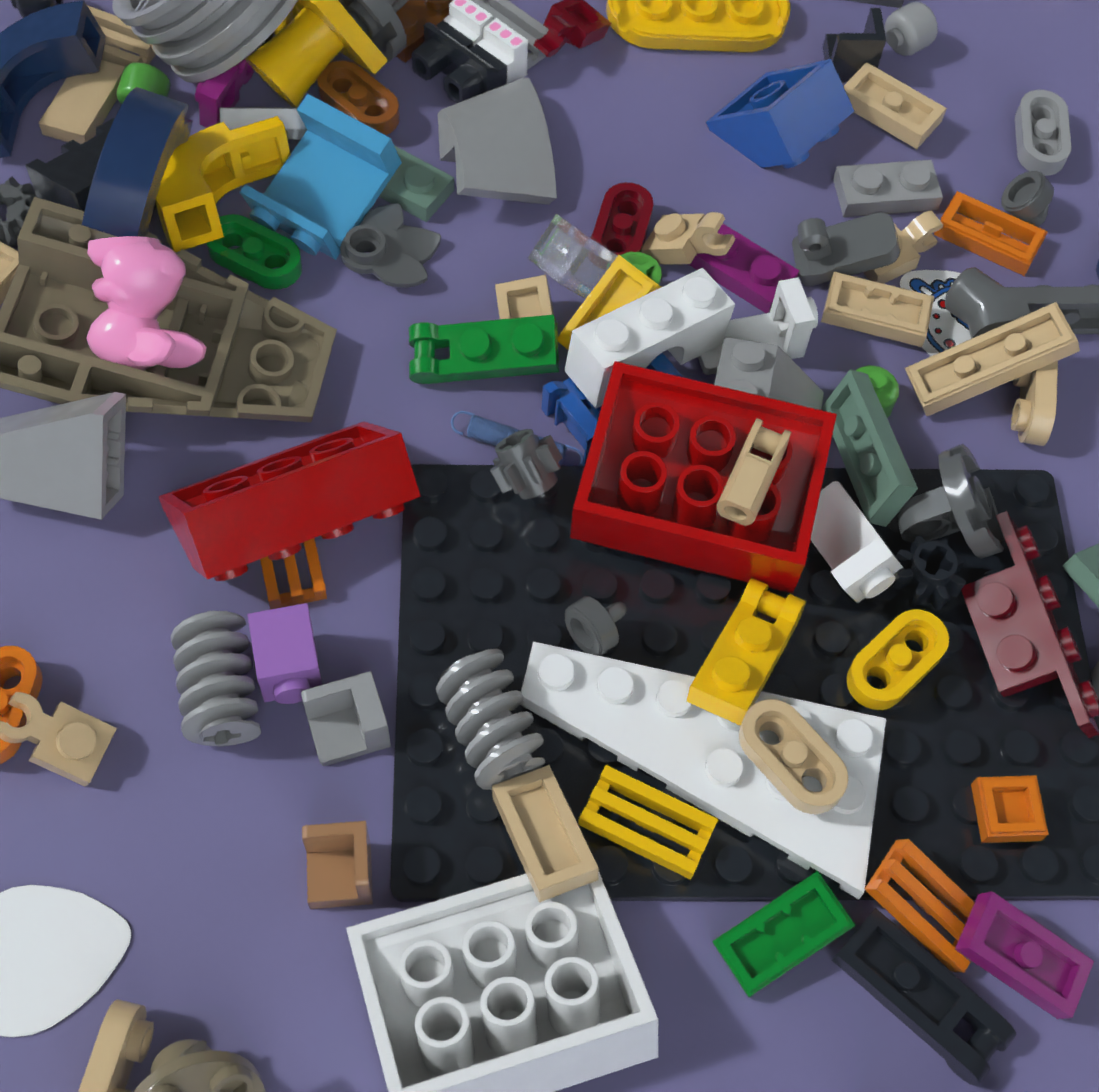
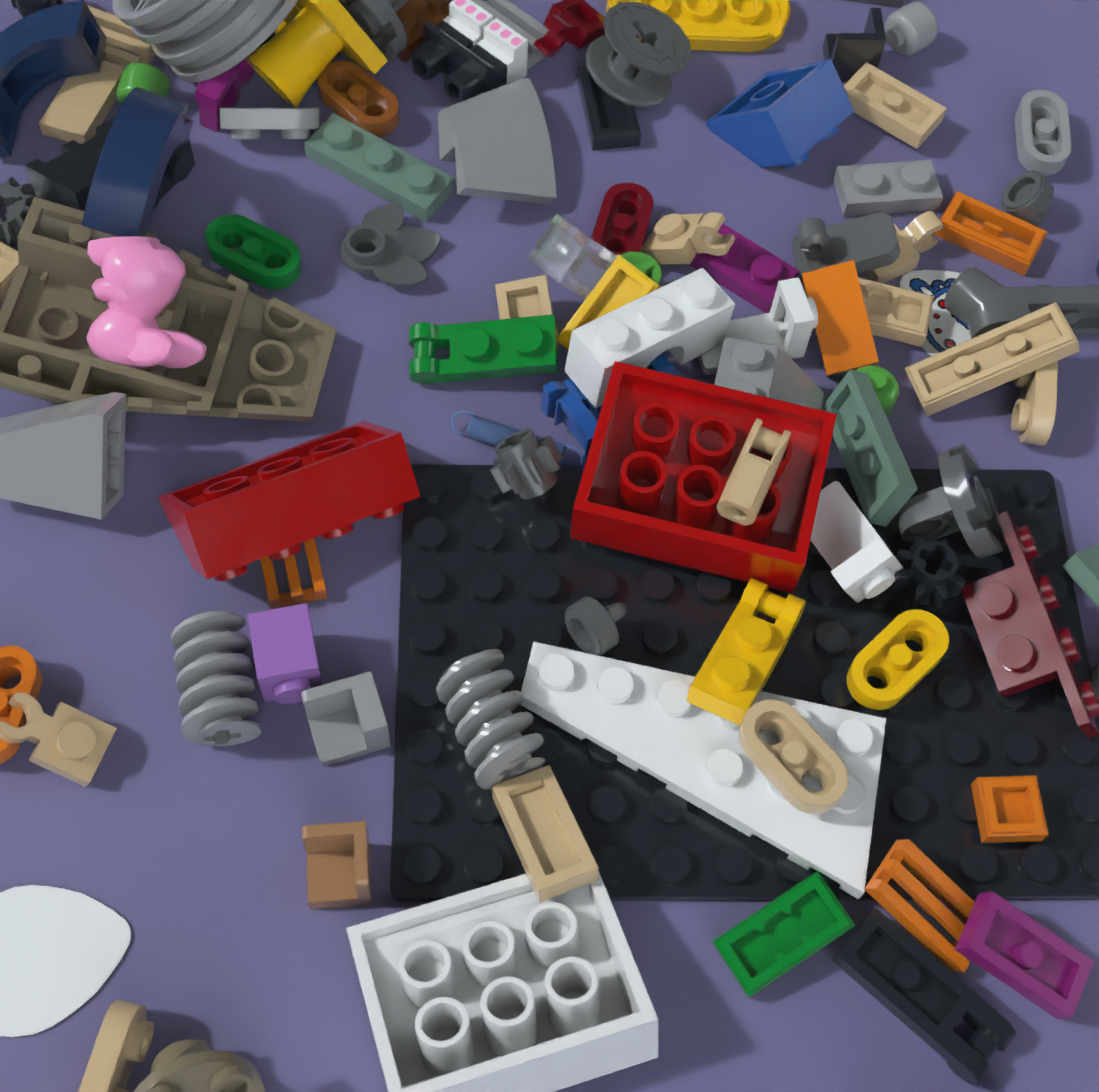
(208, 169): yellow arch -> none
(325, 180): dark azure panel -> none
(608, 120): none -> black tile
(658, 801): yellow tile -> none
(660, 53): none -> dark grey piece
(842, 318): none -> orange tile

